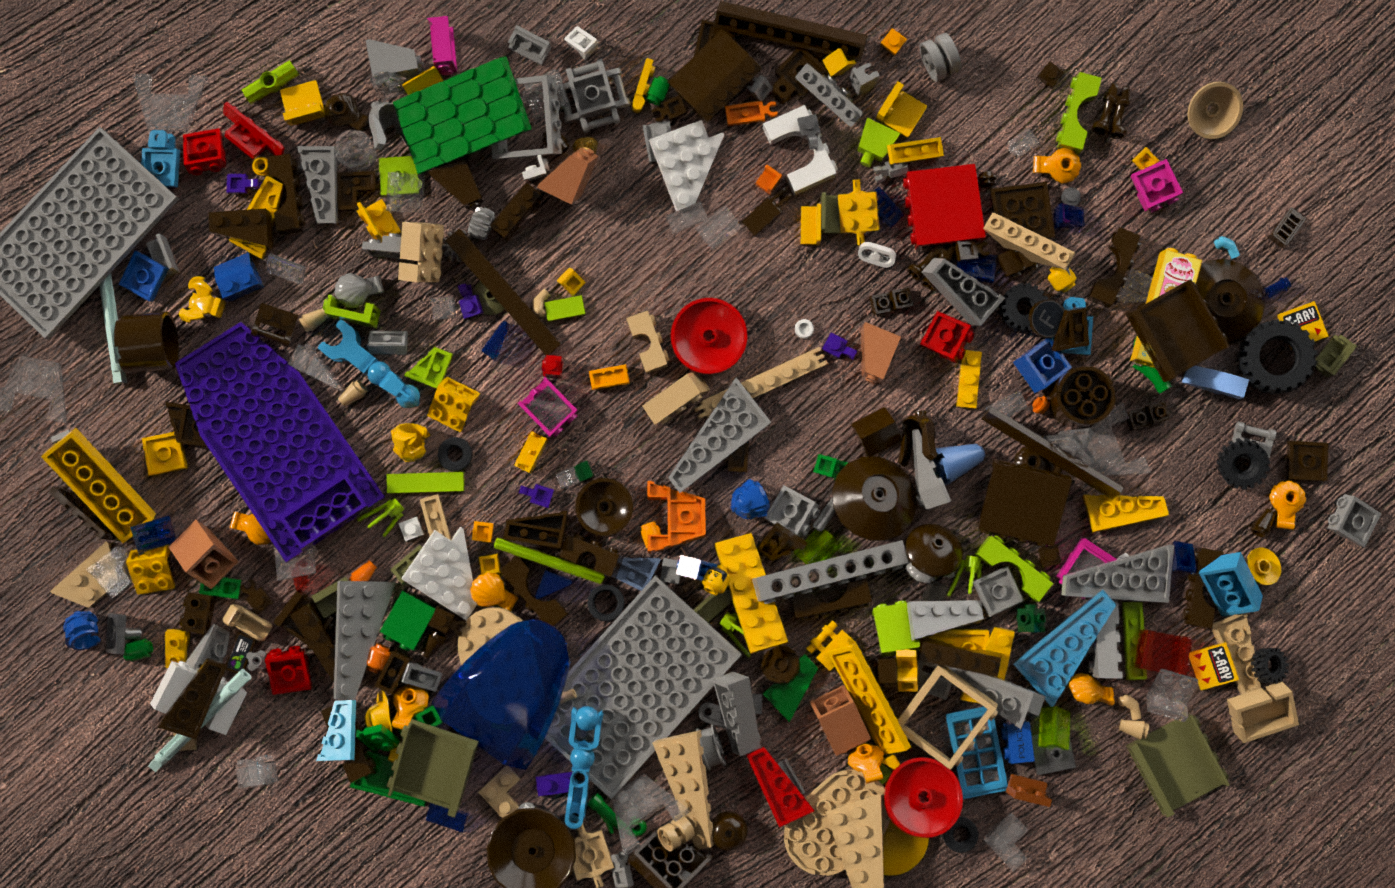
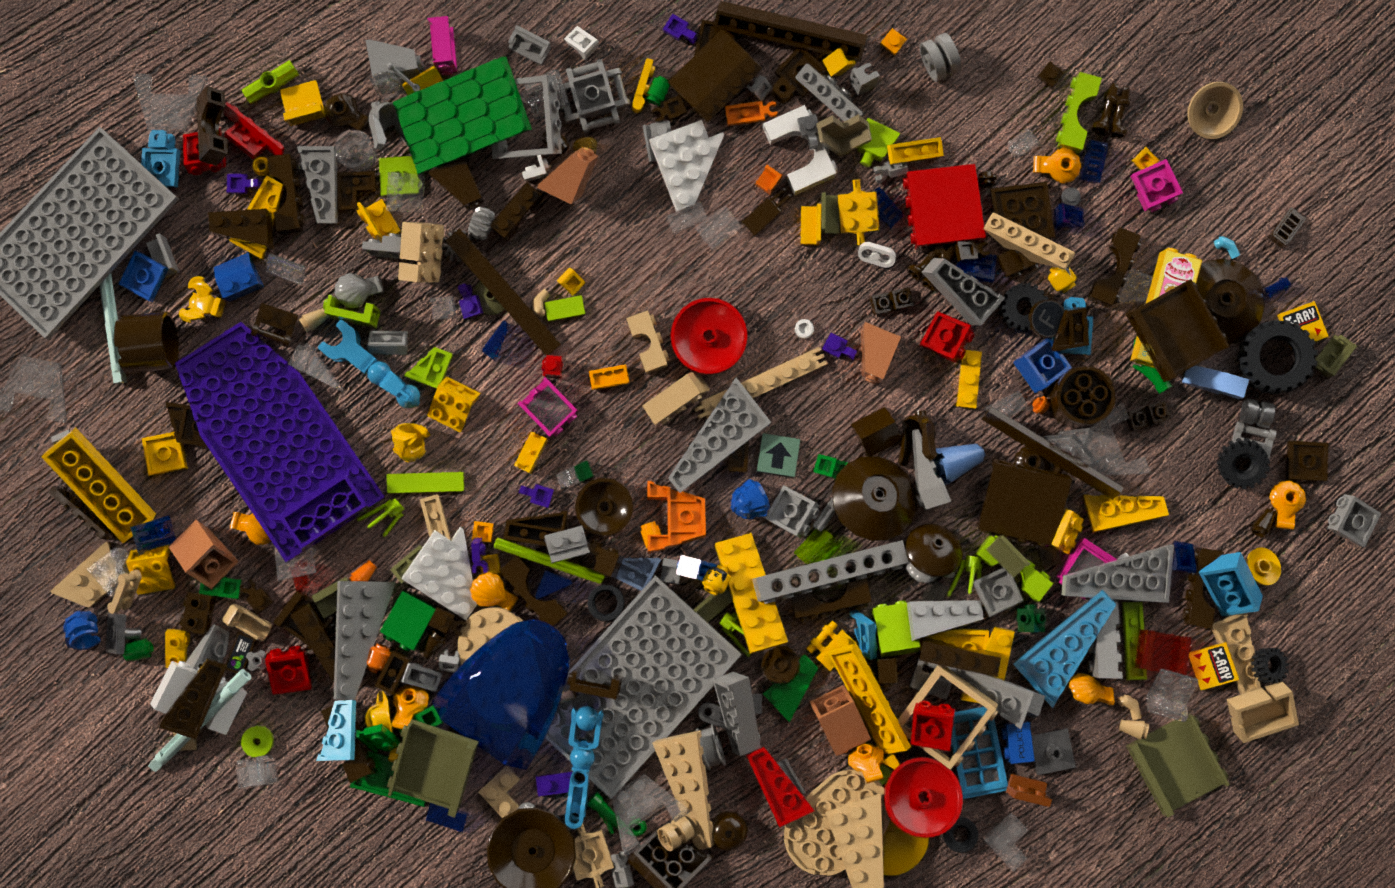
(125, 591): none -> tan plate
(209, 111): none -> dark brown arch
(266, 741): none -> lime piece
(353, 393): tan cone -> none
(390, 66): none -> light grey hinge
(411, 529): white plate -> none
(449, 663): none -> light grey tile
(467, 454): black tyre -> none
(478, 551): none -> dark purple plate
(566, 544): none -> light grey plate
(594, 688): none -> dark brown panel
(677, 28): none -> dark purple plate
(778, 455): none -> sand green tile
(780, 542): dark brown wing -> none
(844, 136): none -> dark tan panel
(865, 634): none -> dark azure wing
(901, 111): yellow bracket -> none
(907, 670): yellow brick -> none
(932, 725): none -> red plate
(1007, 556): none -> olive panel
(1054, 728): clear neon green panel -> none
(1067, 531): none -> yellow plate
(1089, 152): none -> clear blue slope
(1260, 413): none -> flat silver wheel

